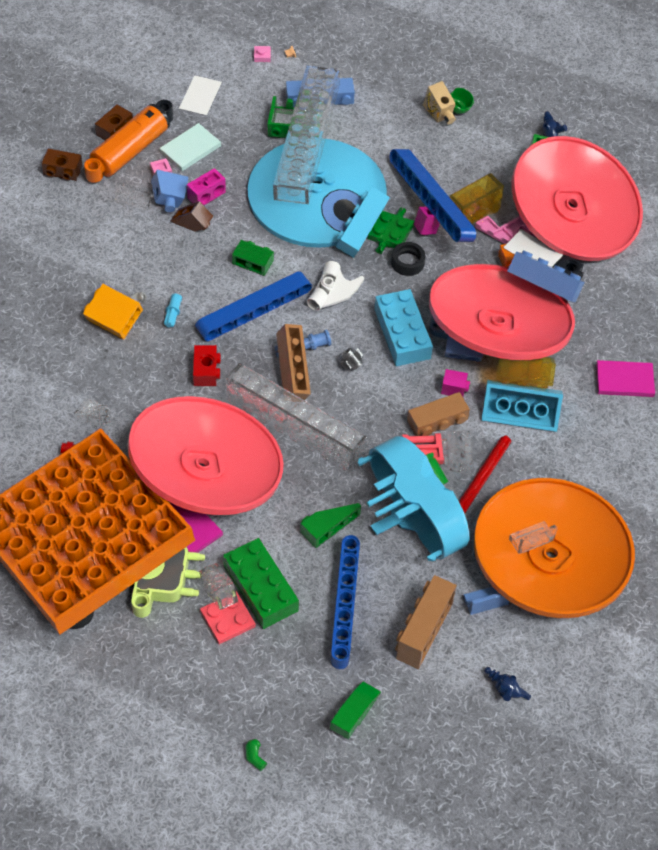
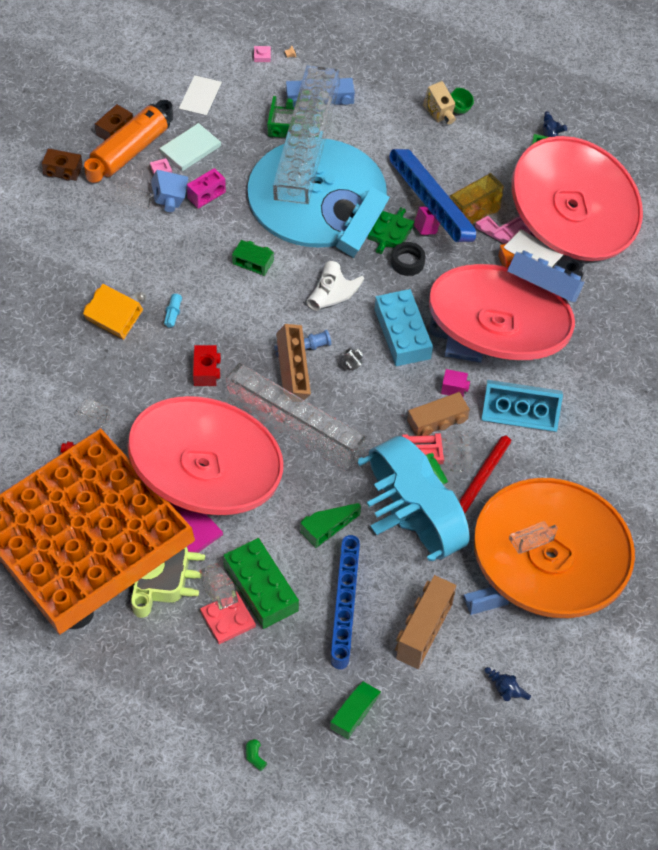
(193, 217): reddish brown slope -> none
(253, 306): blue beam -> none
(526, 372): clear yellow brick -> none
(625, 378): dark pink tile -> none

